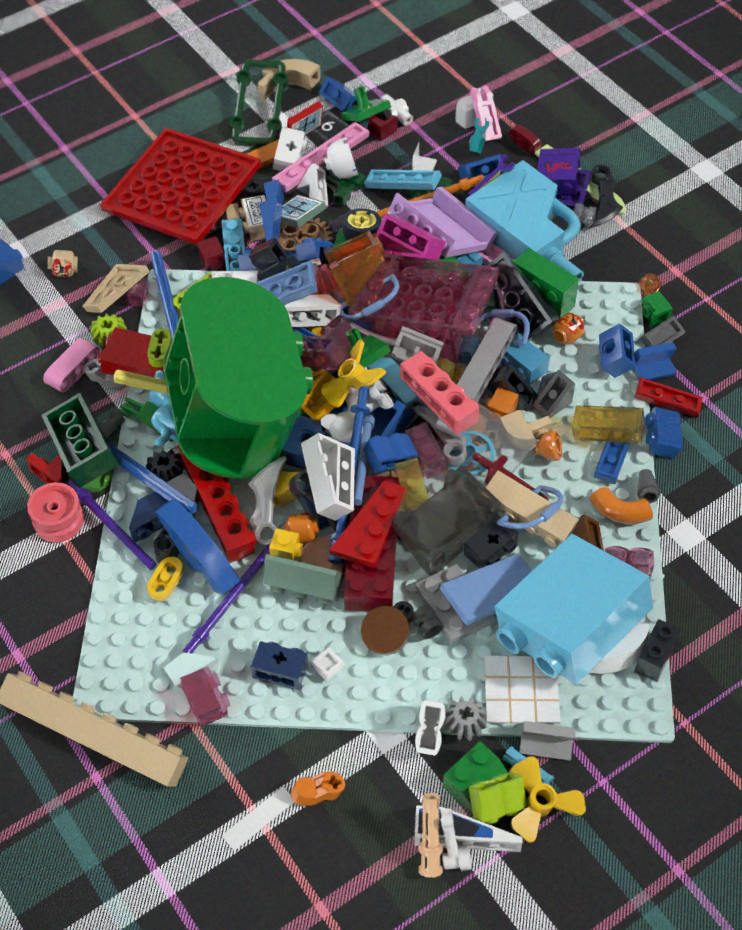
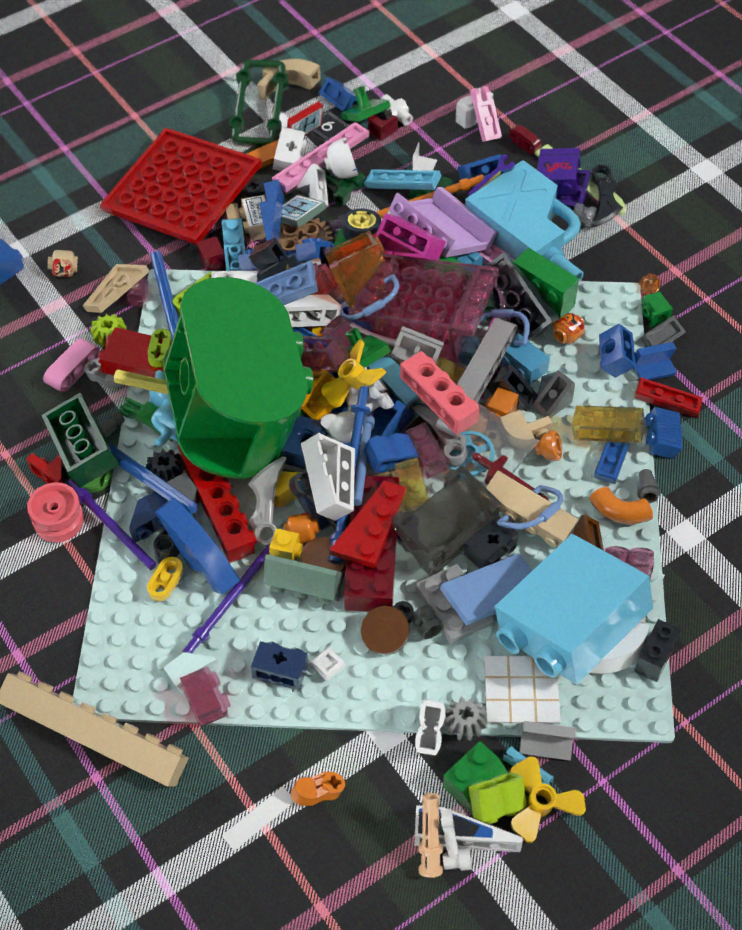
(477, 140): teal plate -> none

